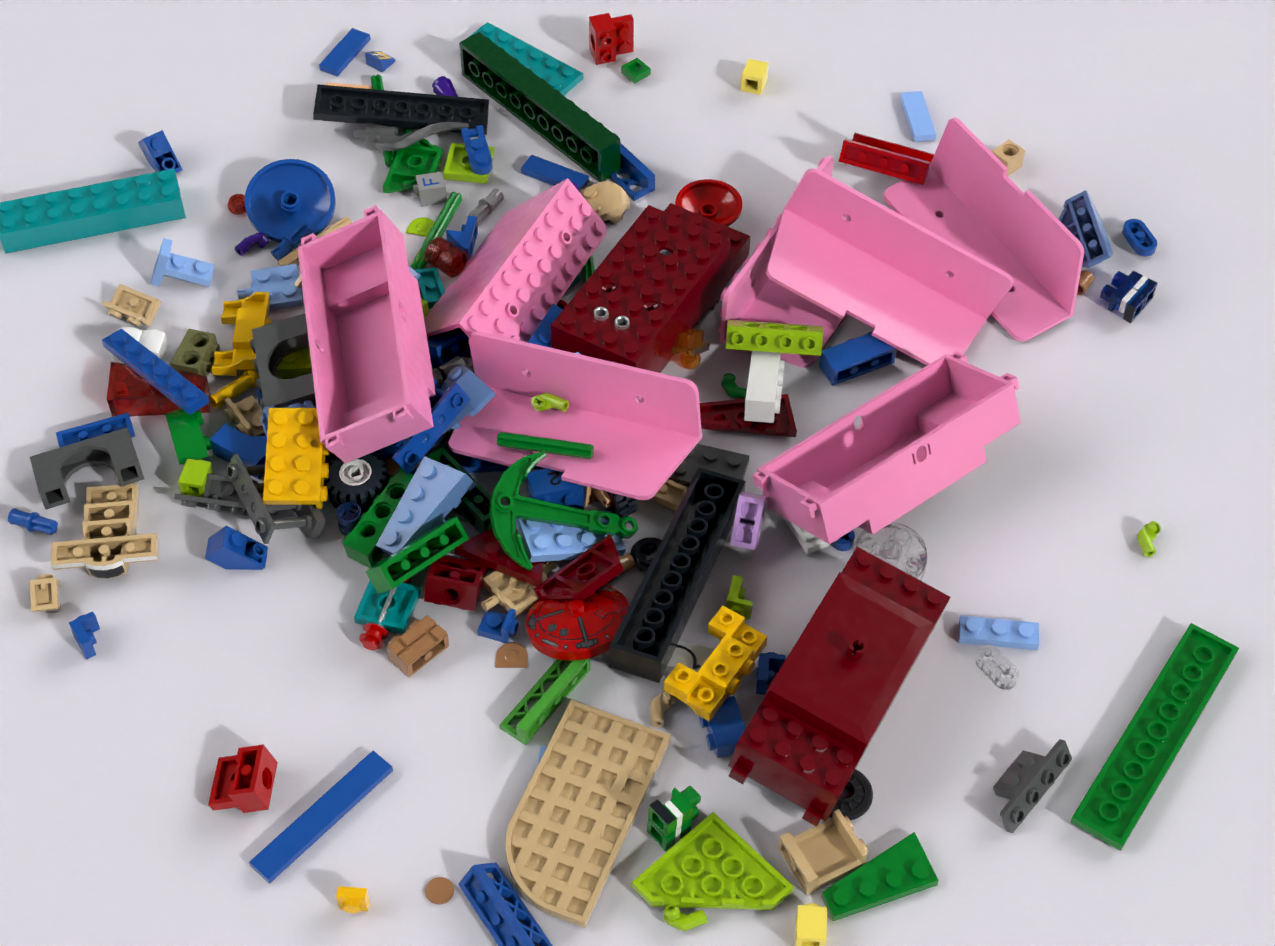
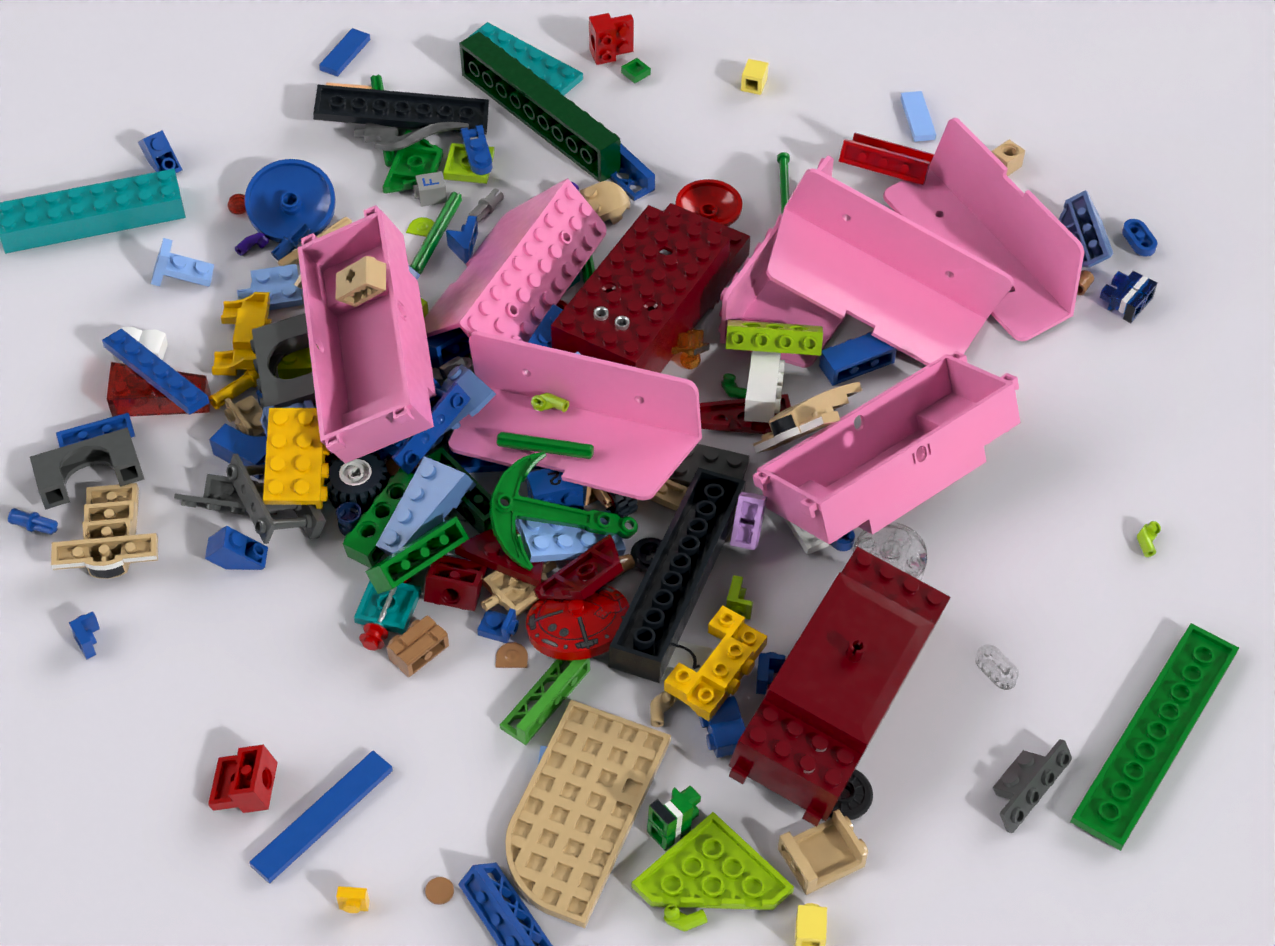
(44, 593): tan bracket -> none
(133, 305): tan bracket -> none
(188, 435): green brick -> none
(194, 477): lime brick -> none
(195, 353): olive brick -> none
(361, 281): none -> tan brick
(379, 60): blue slope -> none
(430, 285): teal plate -> none
(444, 87): dark purple cone -> none
(446, 257): clear red wheel -> none
(552, 172): blue tile -> none
(783, 159): none -> green bar
(806, 417): none -> tan slope
(883, 879): green wing -> none
(998, 632): light blue plate -> none

